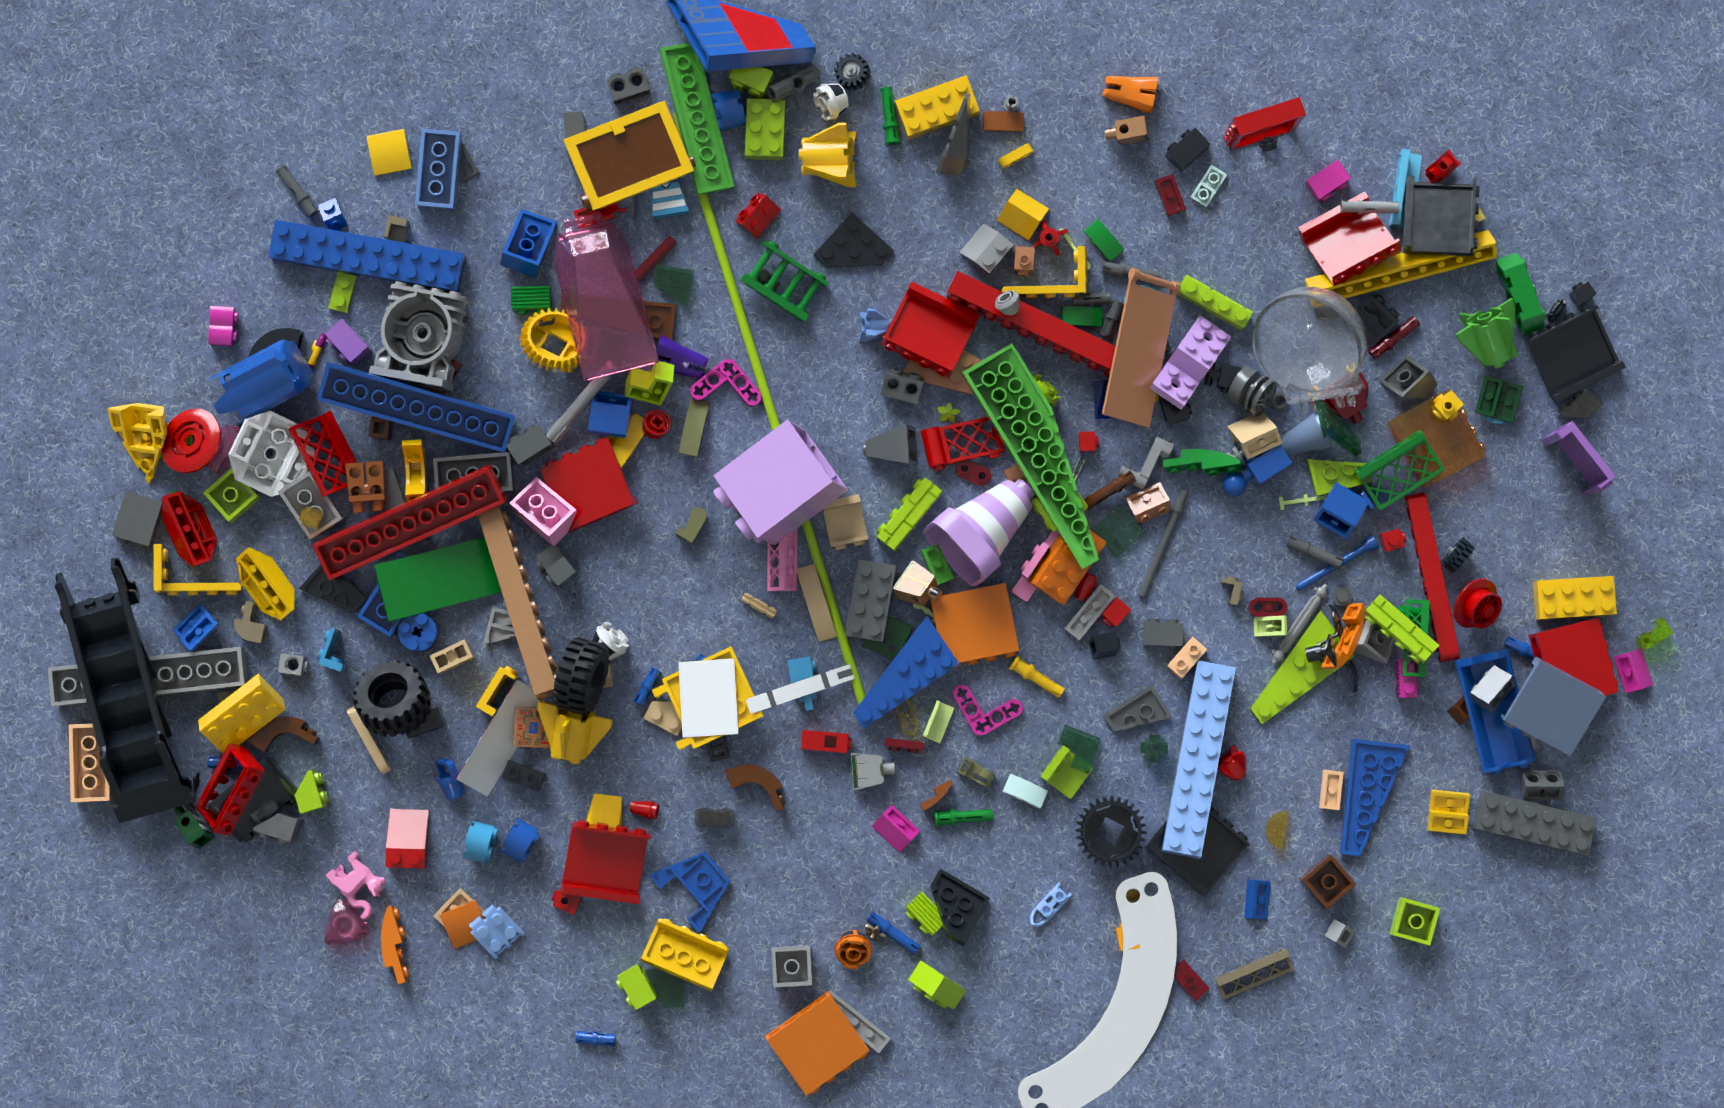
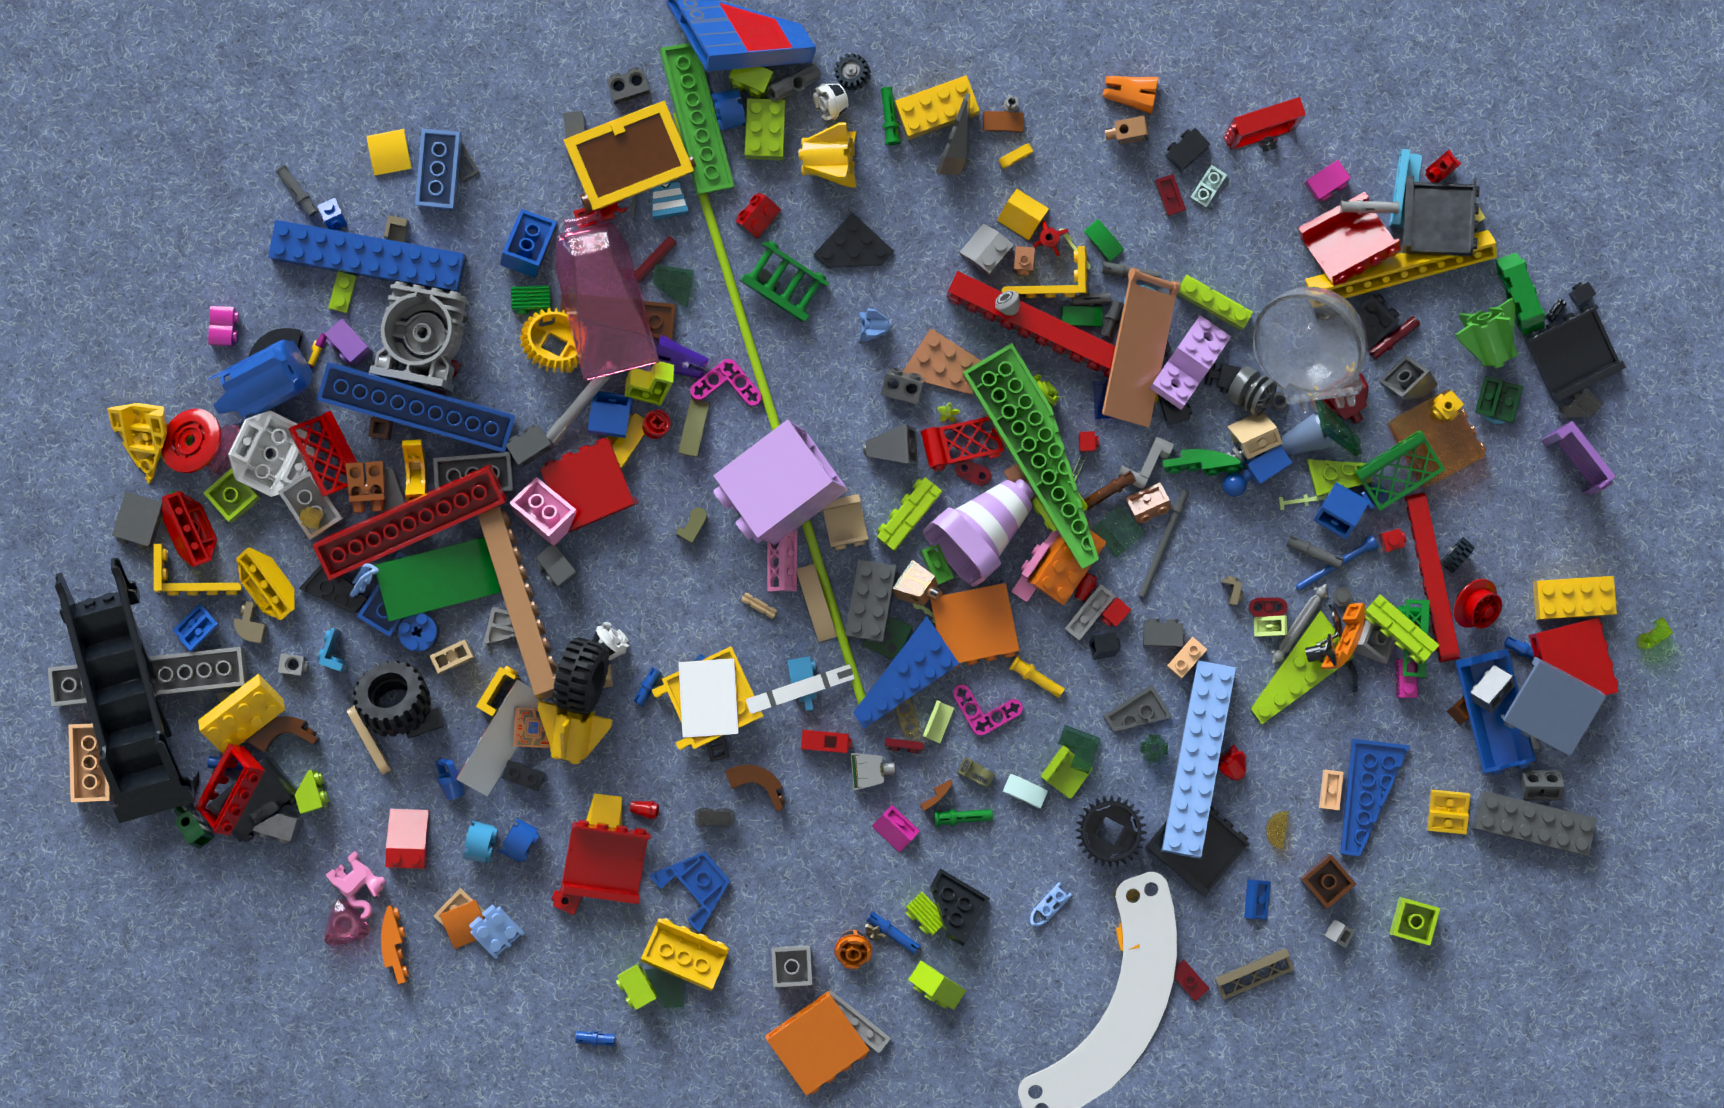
(362, 579): none -> light blue piece
(664, 715): tan wing -> none
(930, 330): red panel -> none
(1633, 671): dark pink panel -> none

